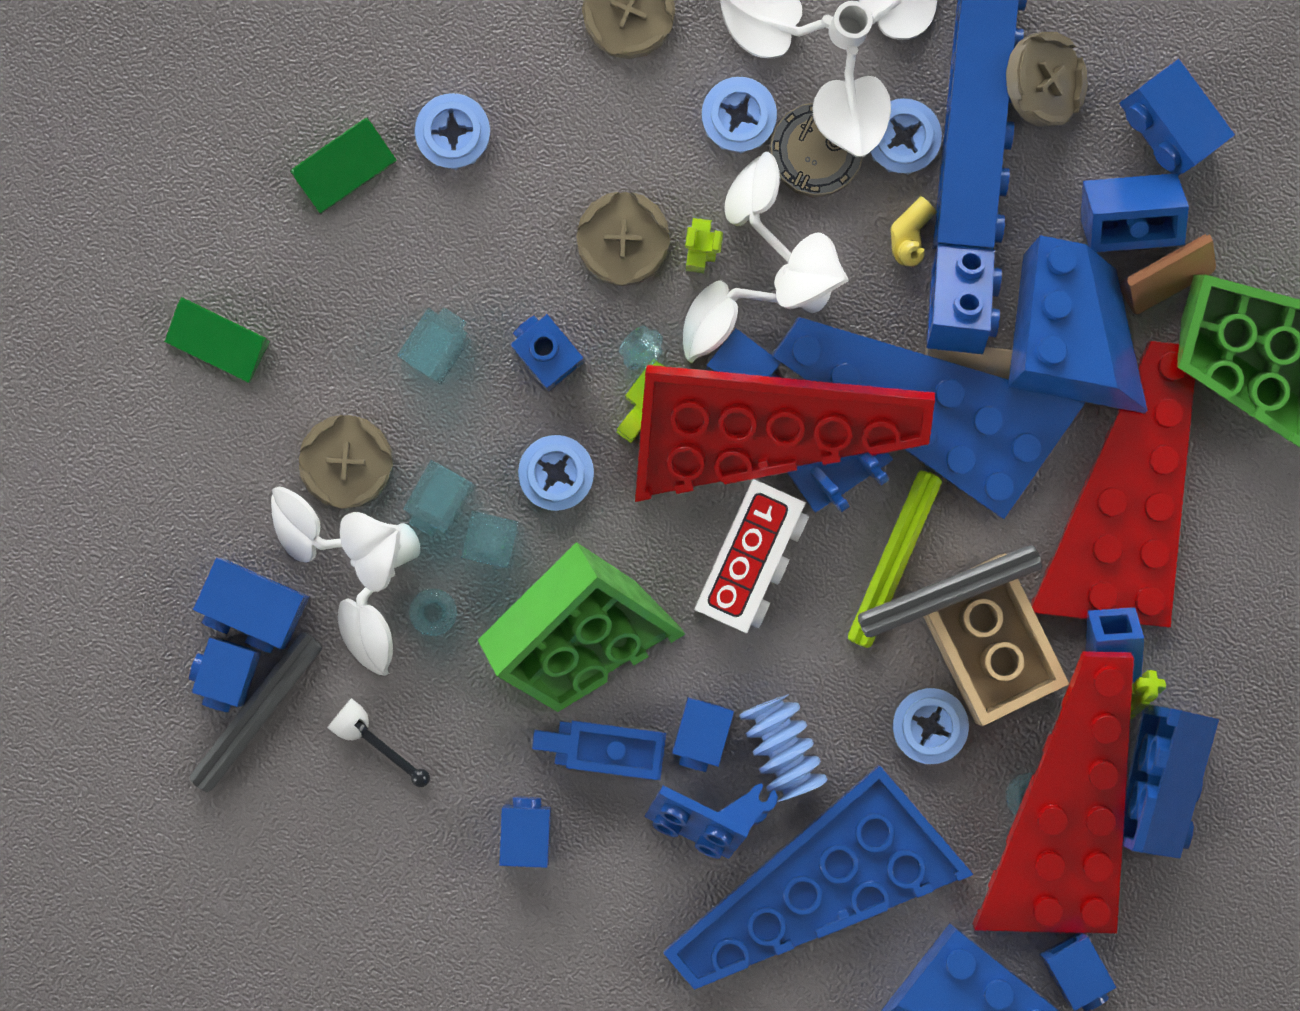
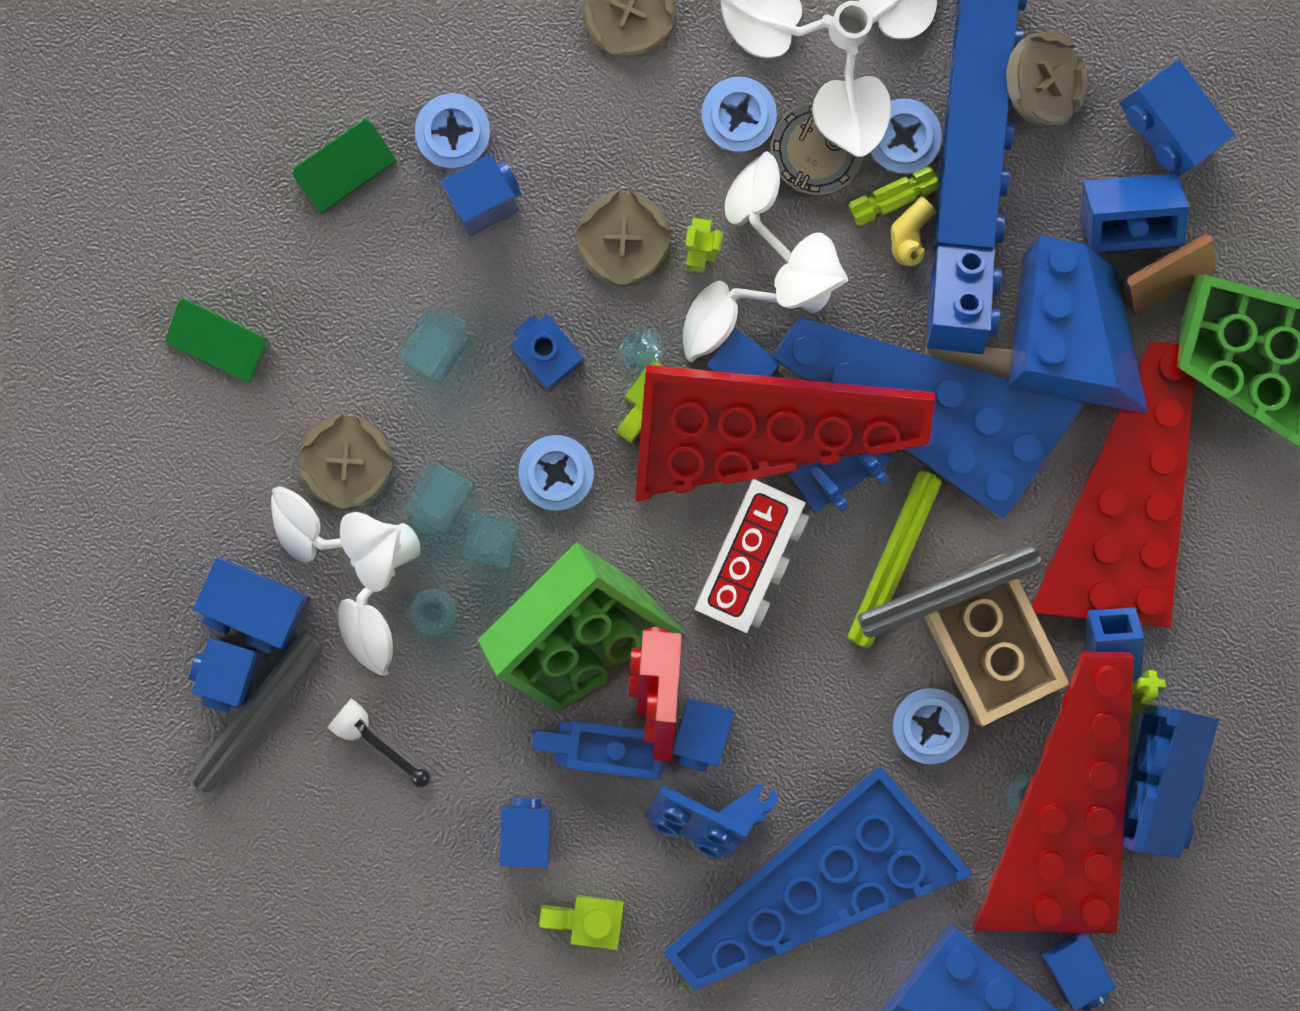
(482, 194): none -> blue brick
(591, 922): none -> lime plate
(655, 684): none -> plate
(783, 747): light blue piece -> none
(893, 196): none -> lime axle

